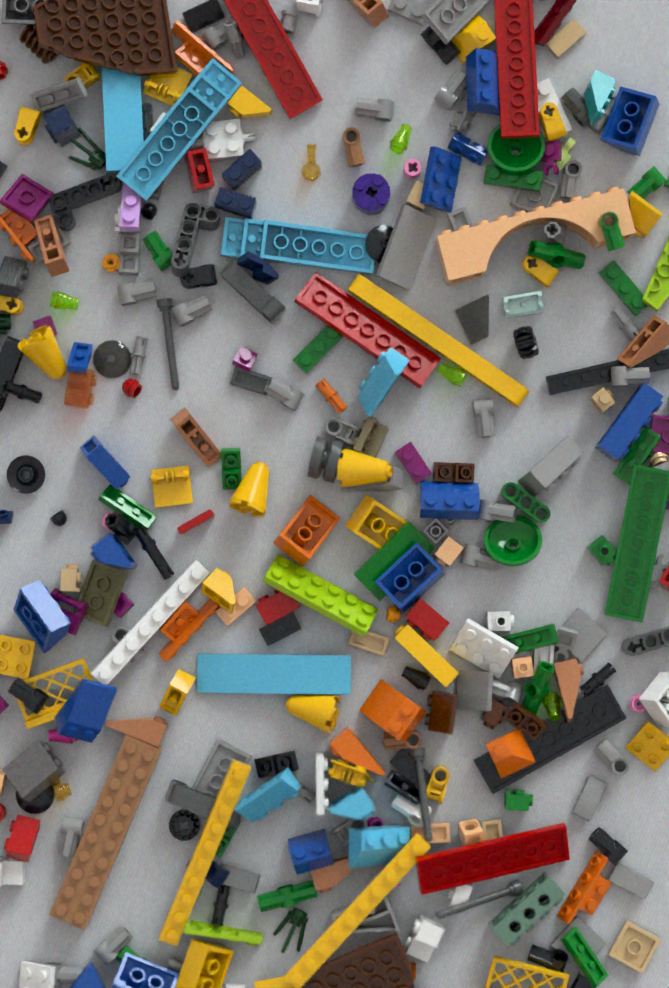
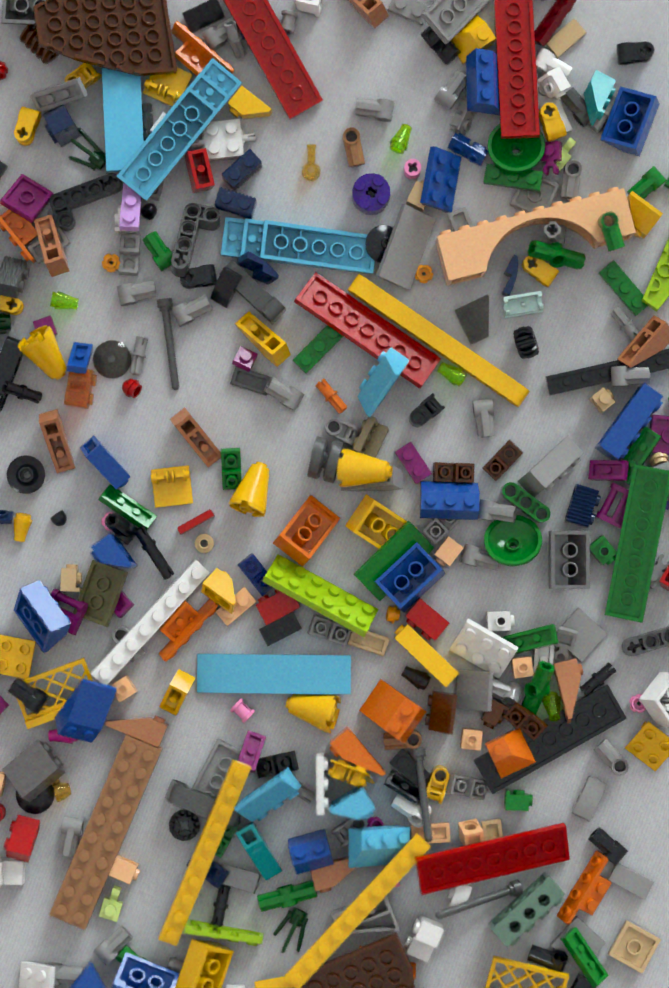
(21, 526): none -> yellow cone
(56, 440): none -> nougat slope
(111, 906): none -> yellowish green plate
(124, 688): none -> light nougat brick
(124, 869): none -> light nougat brick
(208, 548): none -> tan plate
(225, 286): none -> black slope
(242, 710): none -> bright pink bush
(251, 749): none -> magenta plate
(255, 573): none -> clear blue slope
(258, 850): none -> teal slope
(263, 339): none -> yellow slope
(329, 630): none -> light grey slope
(424, 268): none -> light orange plate
(428, 409): none -> black piece
(466, 786): none -> light grey slope
(471, 739): none -> light nougat brick
(502, 460): none -> reddish brown slope
(511, 272): none -> dark blue slope
(547, 61): none -> white piece
(554, 83): none -> white brick
(569, 559): none -> flat silver slope
(582, 506): none -> dark blue brick
(608, 470): none -> magenta plate
(618, 515): none -> magenta plate
(631, 52): none -> black piece

